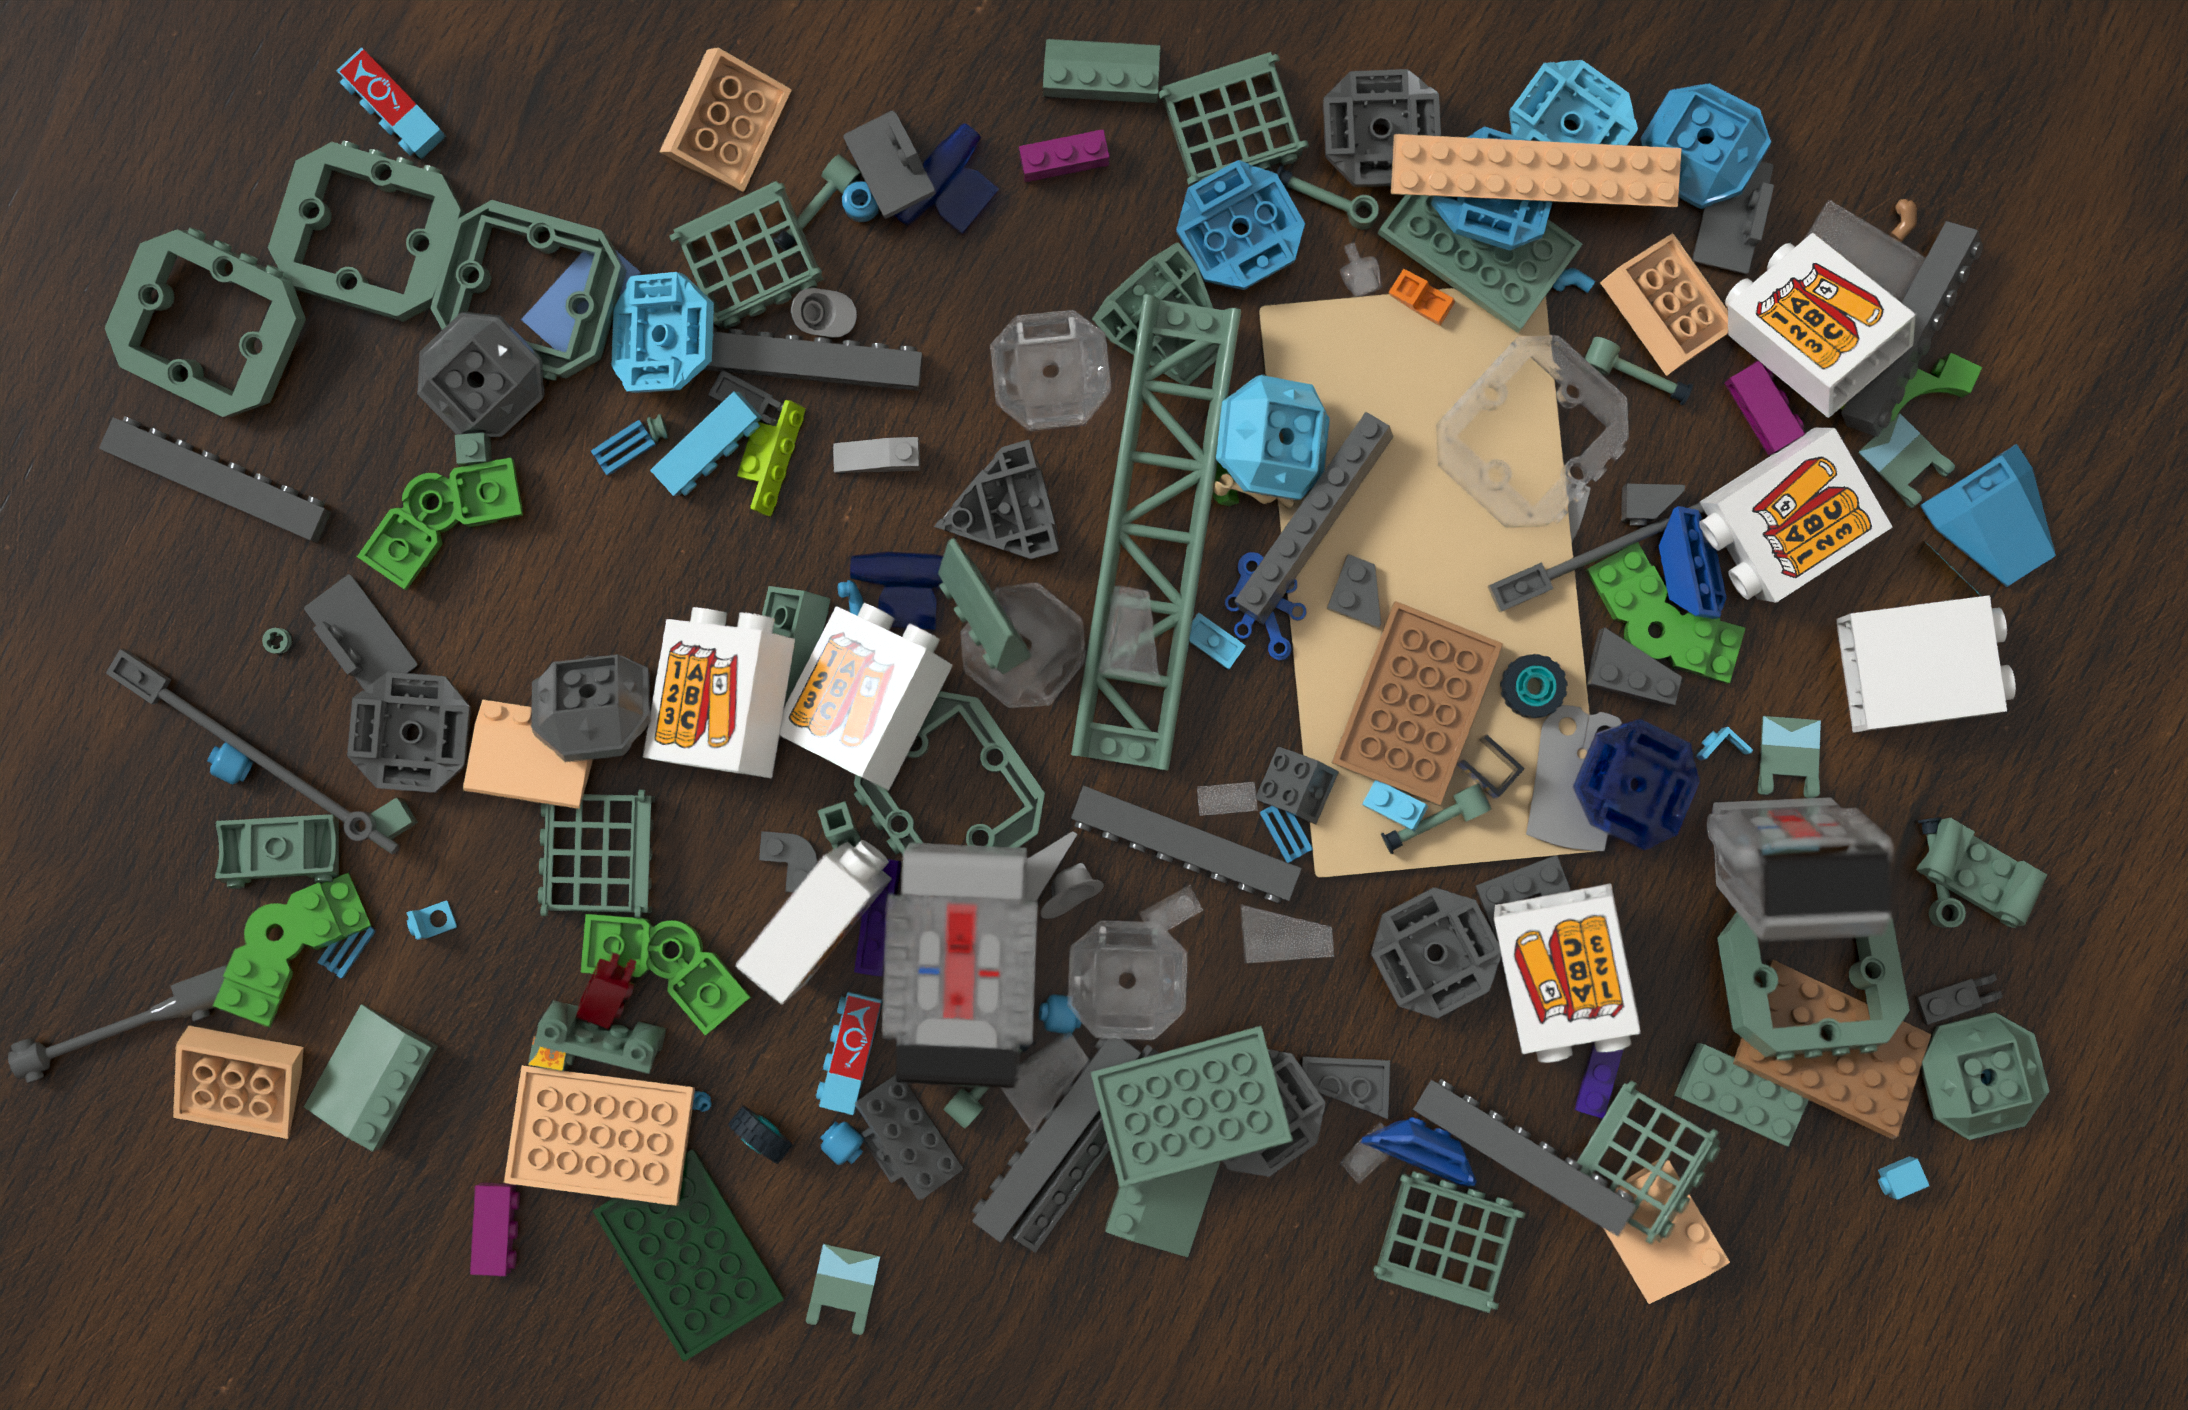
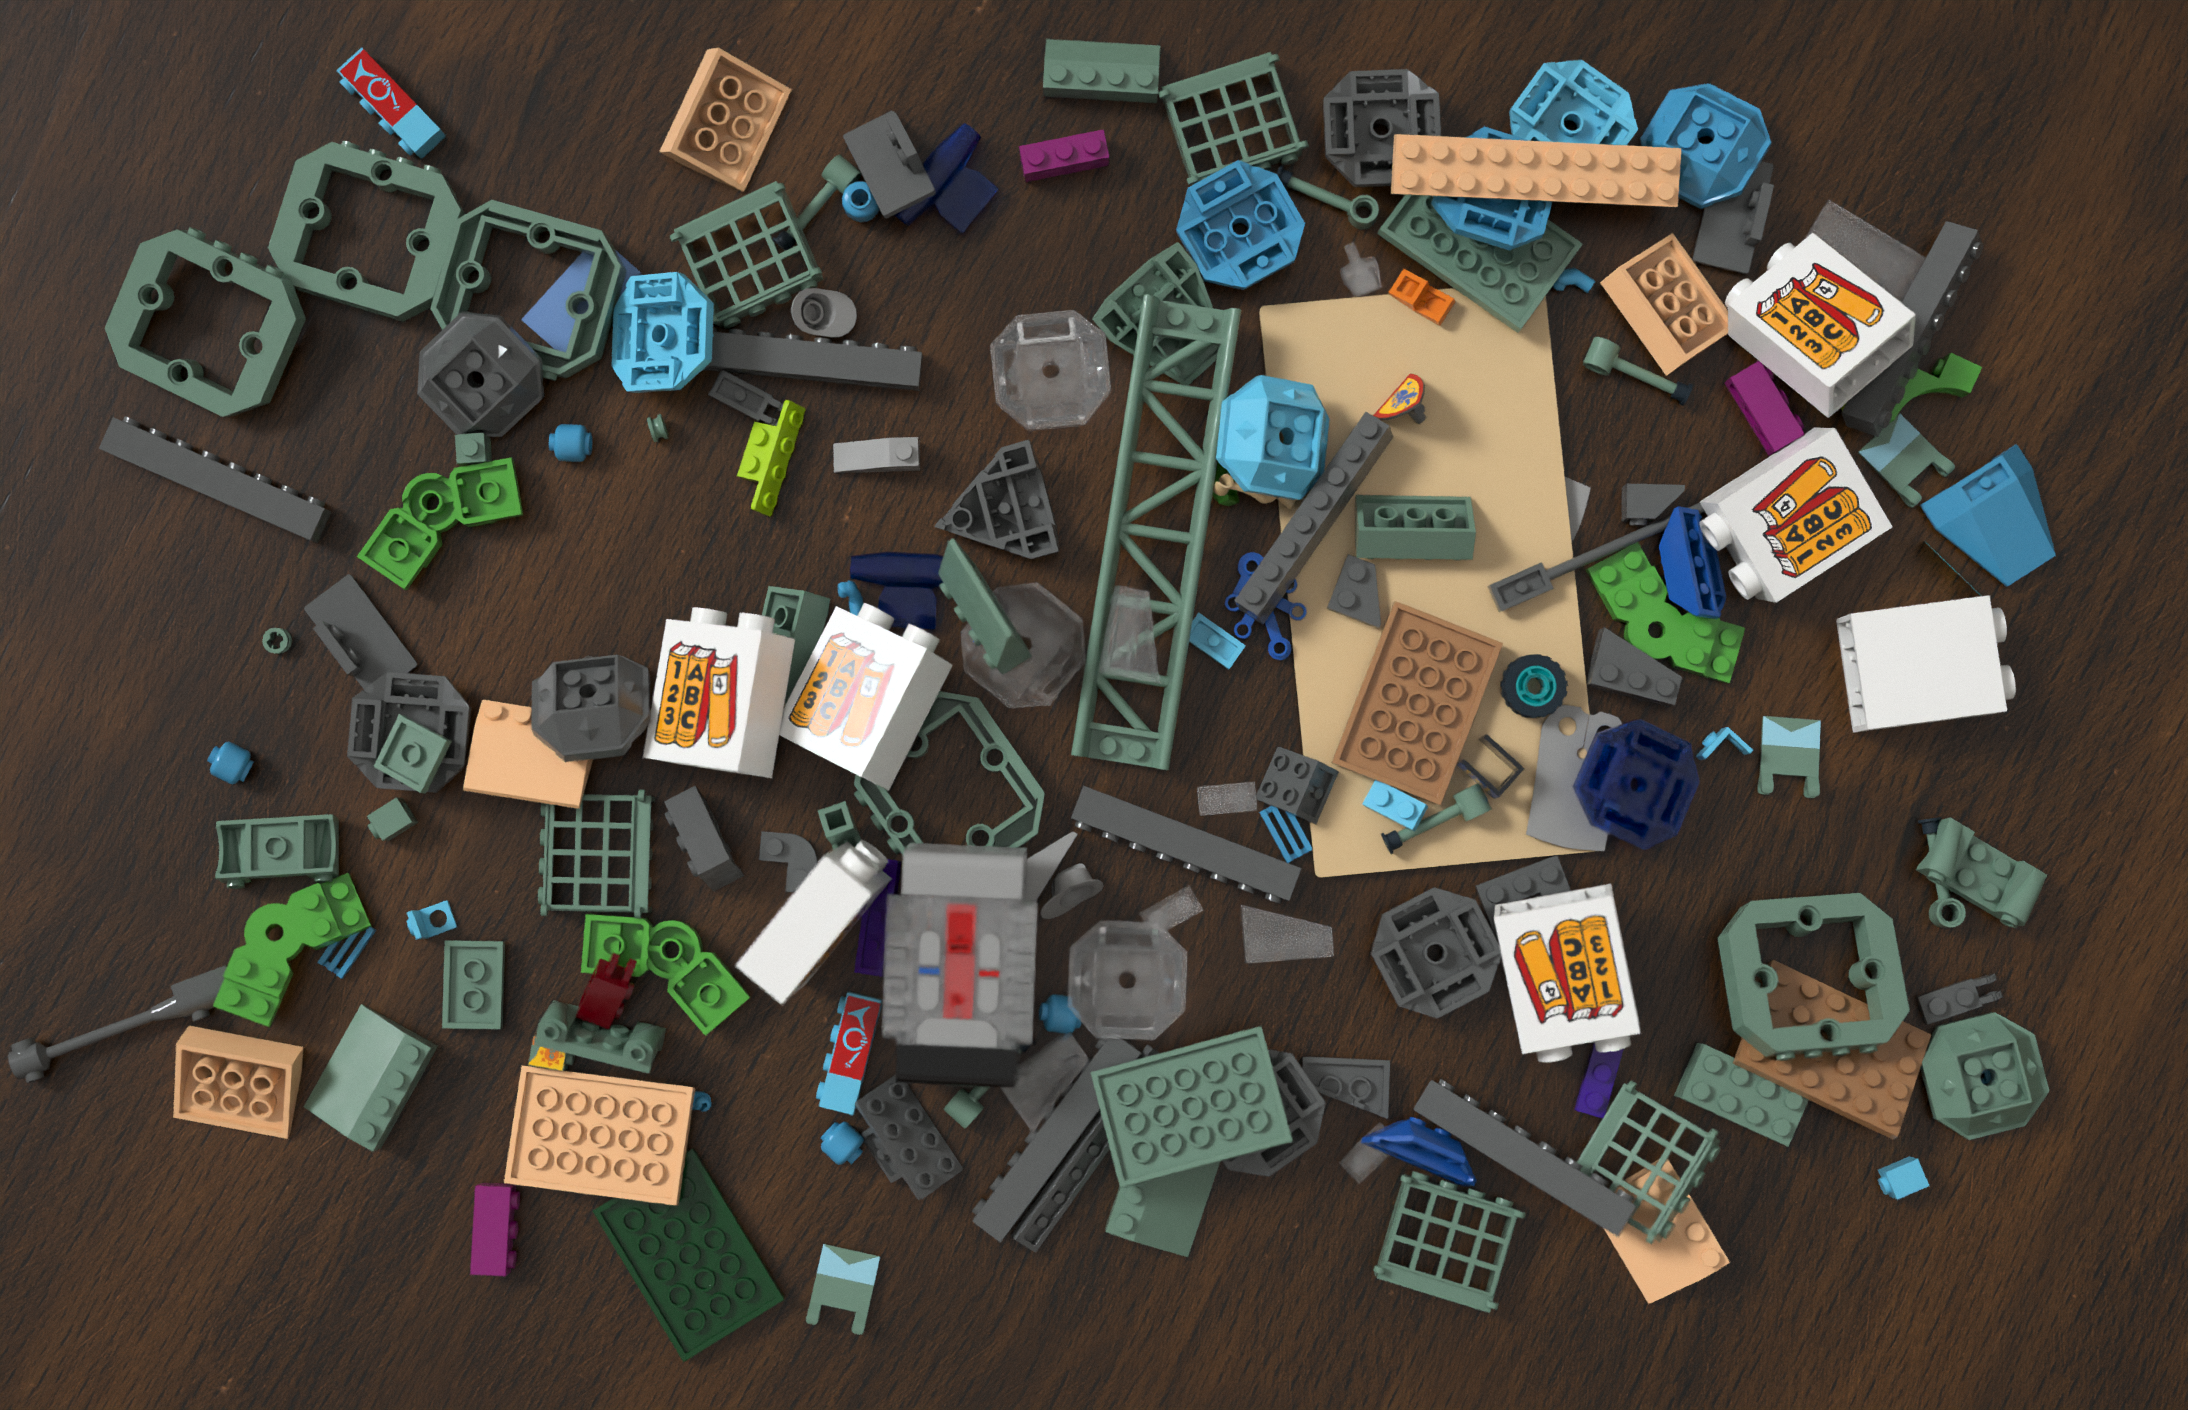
(152, 687): dark grey bar -> none
(412, 753): none -> sand green plate
(473, 984): none -> sand green plate
(571, 442): none -> dark azure head
(617, 438): dark azure tile -> none
(701, 839): none -> dark grey wedge
(706, 444): medium azure brick -> none
(760, 1134): black wheel -> none
(1404, 400): none -> shield
(1414, 527): none -> sand green slope
(1567, 369): clear panel -> none
(1802, 867): piece -> none
(1908, 219): medium nougat arm -> none

